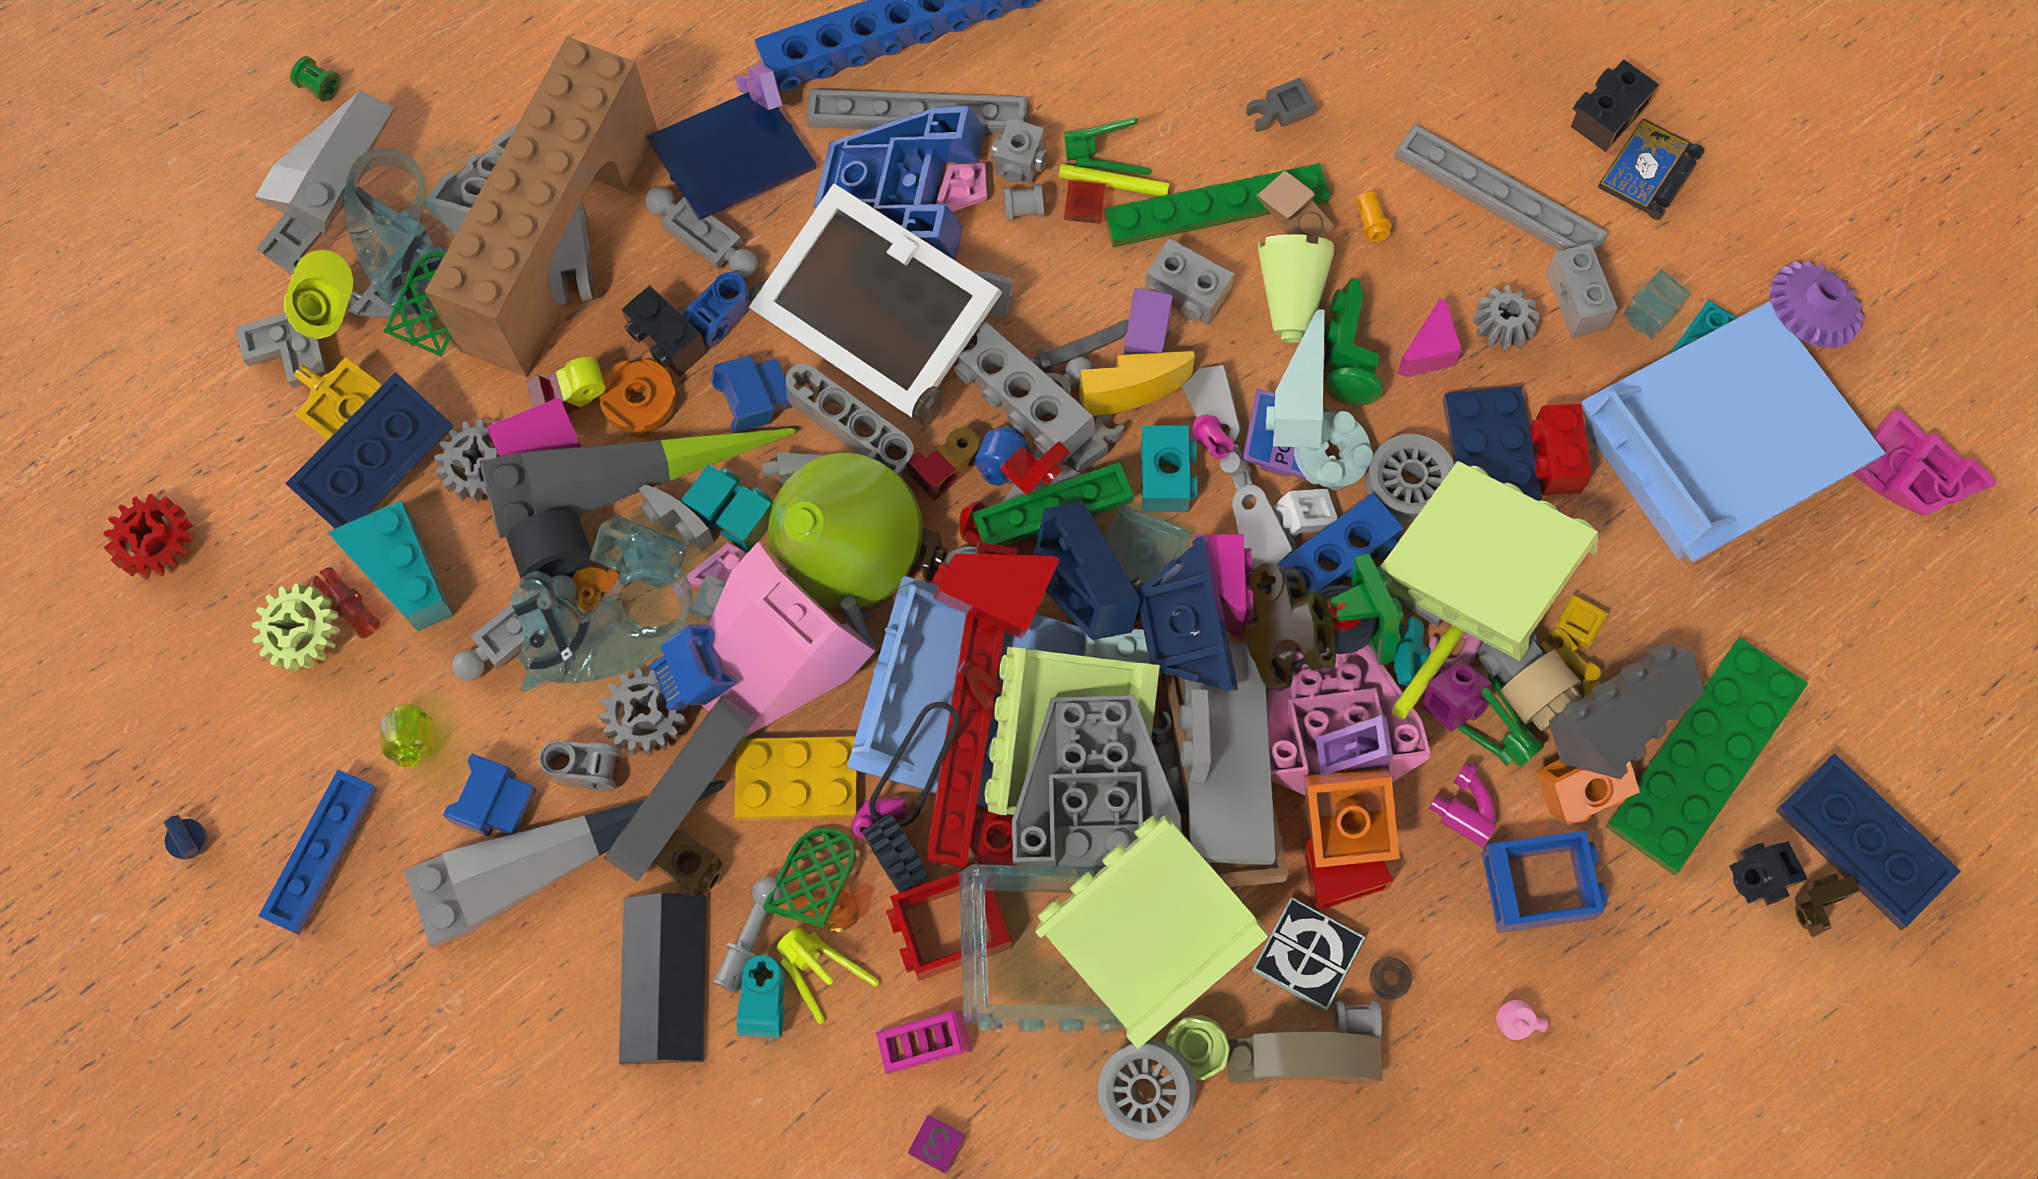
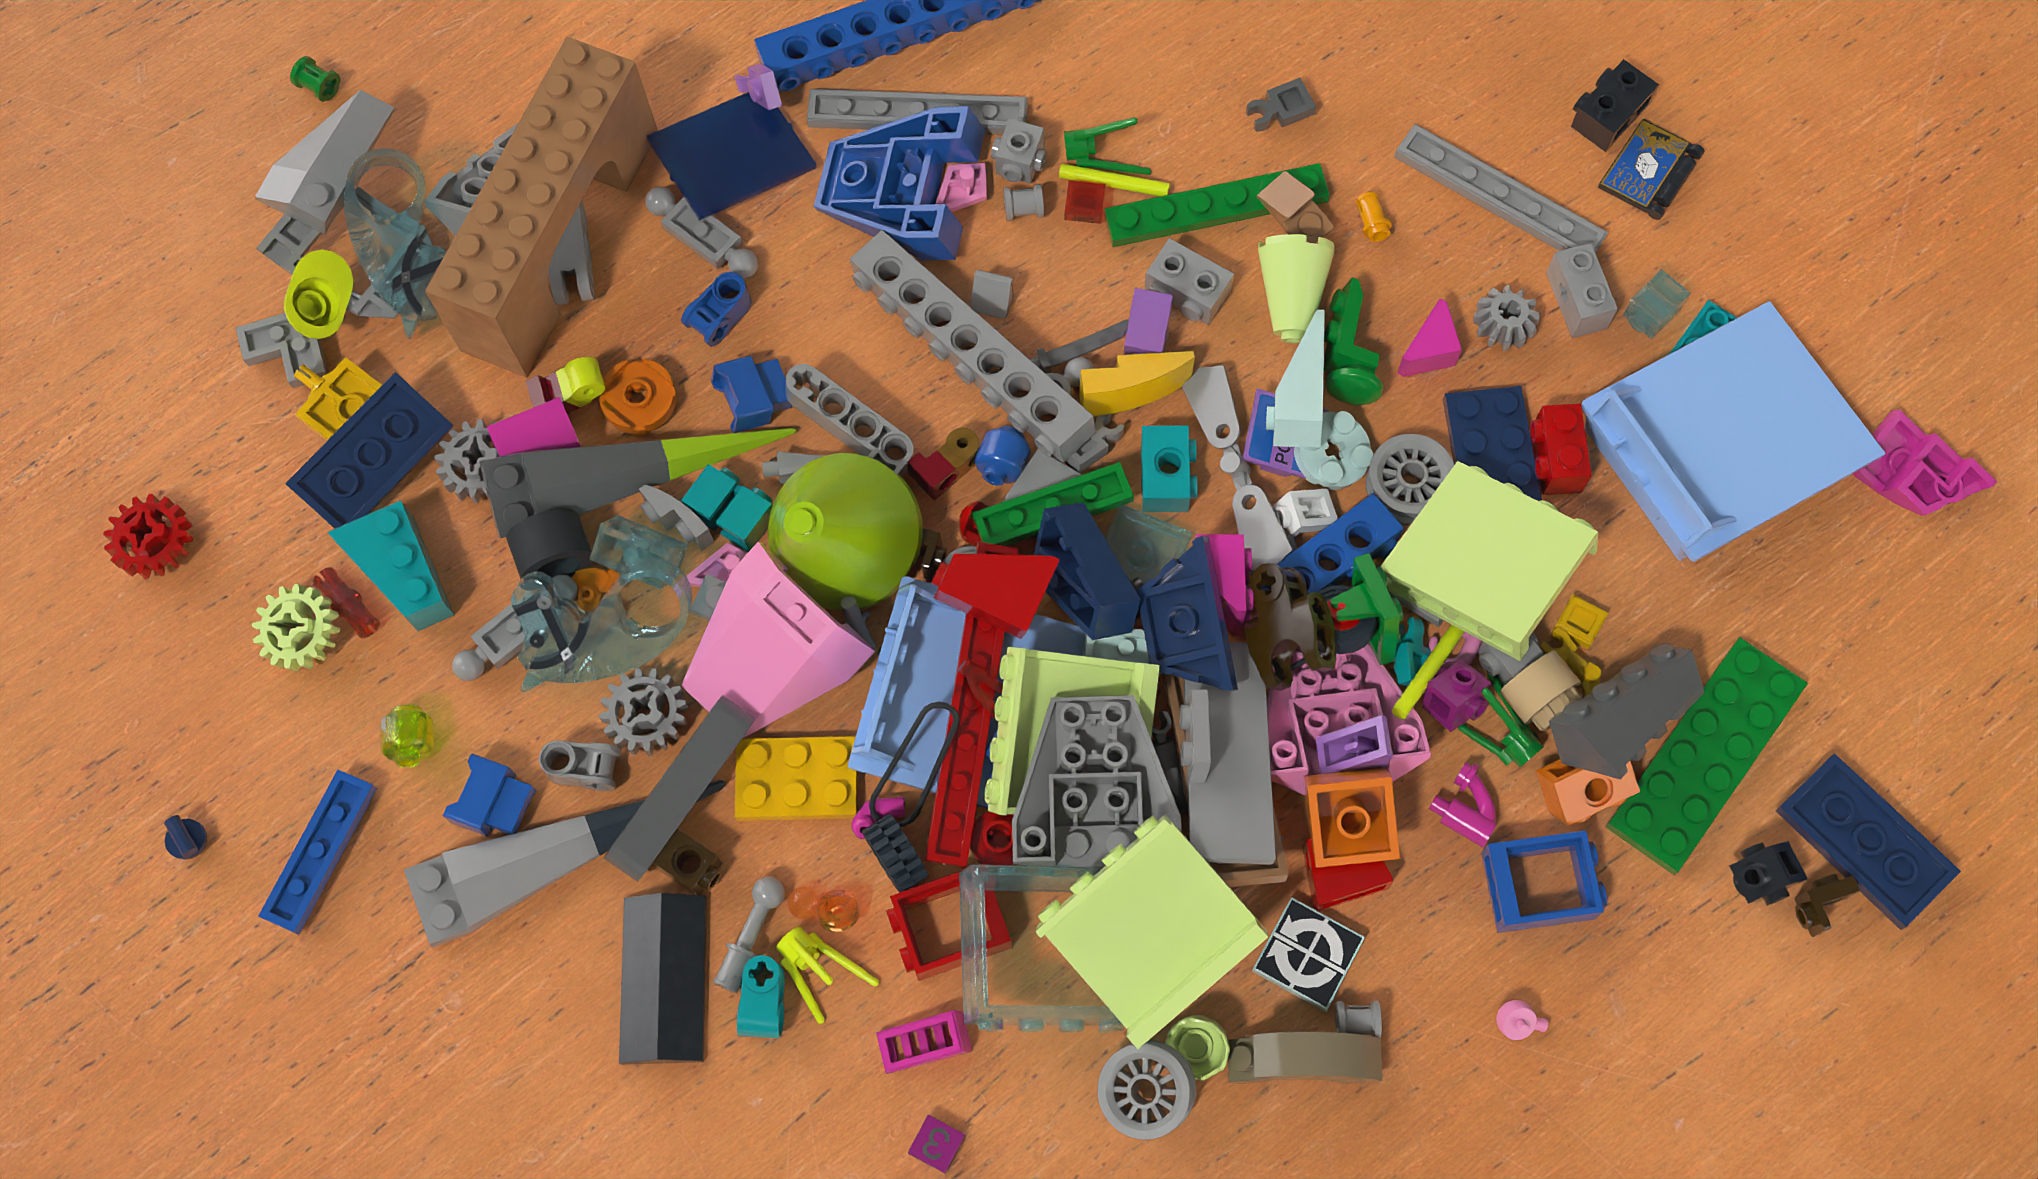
(399, 306): green window -> none
(664, 331): black brick -> none
(690, 669): blue piece -> none
(821, 921): green window -> none
(875, 302): clear smoke door -> none
(1029, 473): red bracket -> none
(1208, 430): dark pink pin -> none
(1387, 991): clear smoke plate -> none
(1816, 305): medium lavender gear -> none

